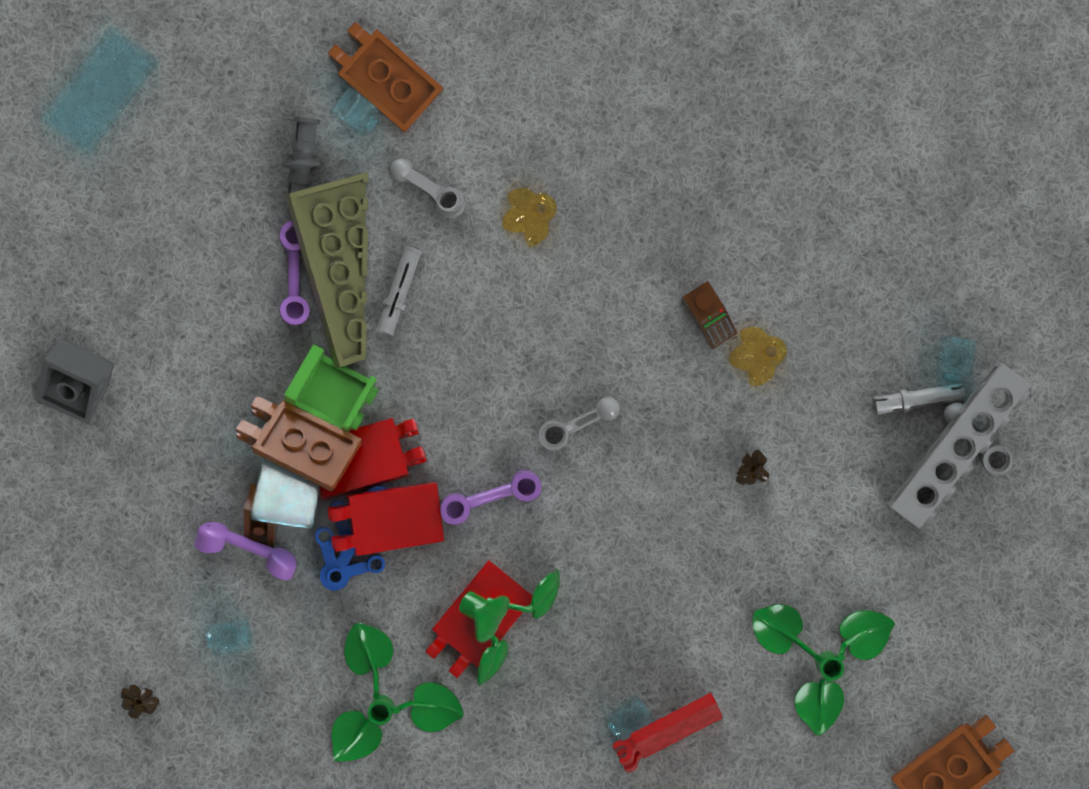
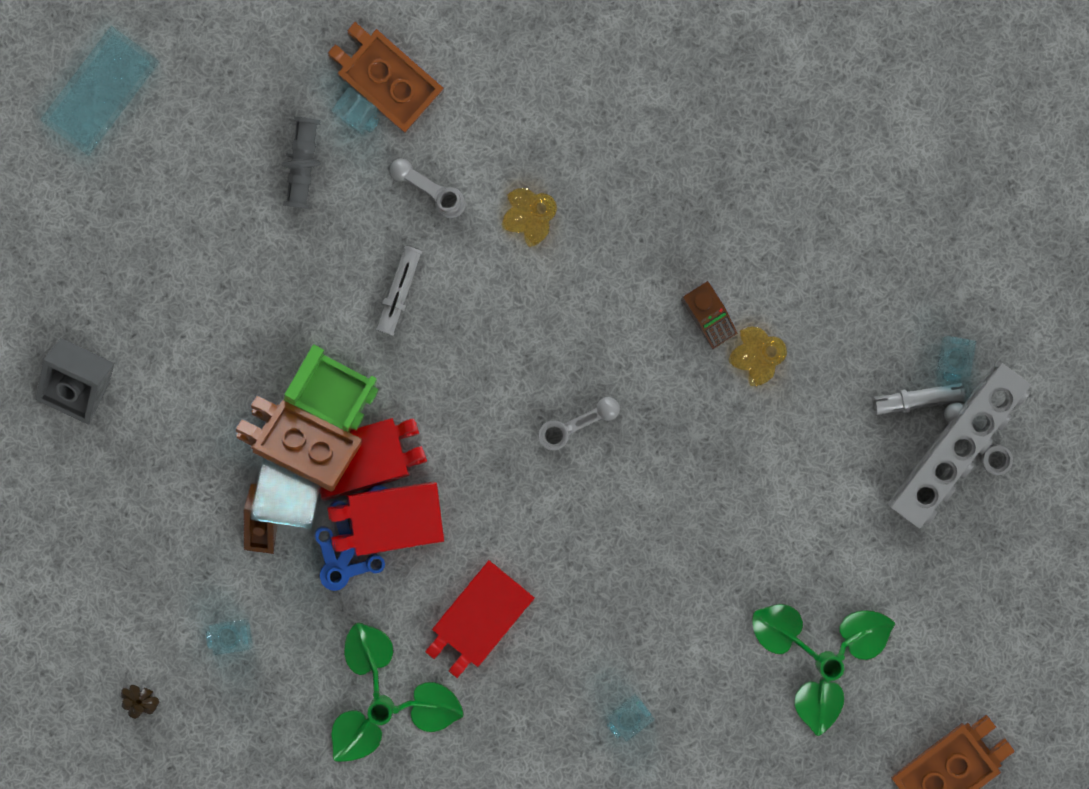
(213, 536): medium lavender piece -> none
(293, 309): medium lavender piece -> none
(335, 250): olive wing -> none
(456, 507): medium lavender piece -> none
(490, 612): green plant -> none
(667, 731): red tile -> none
(752, 469): dark brown plant -> none

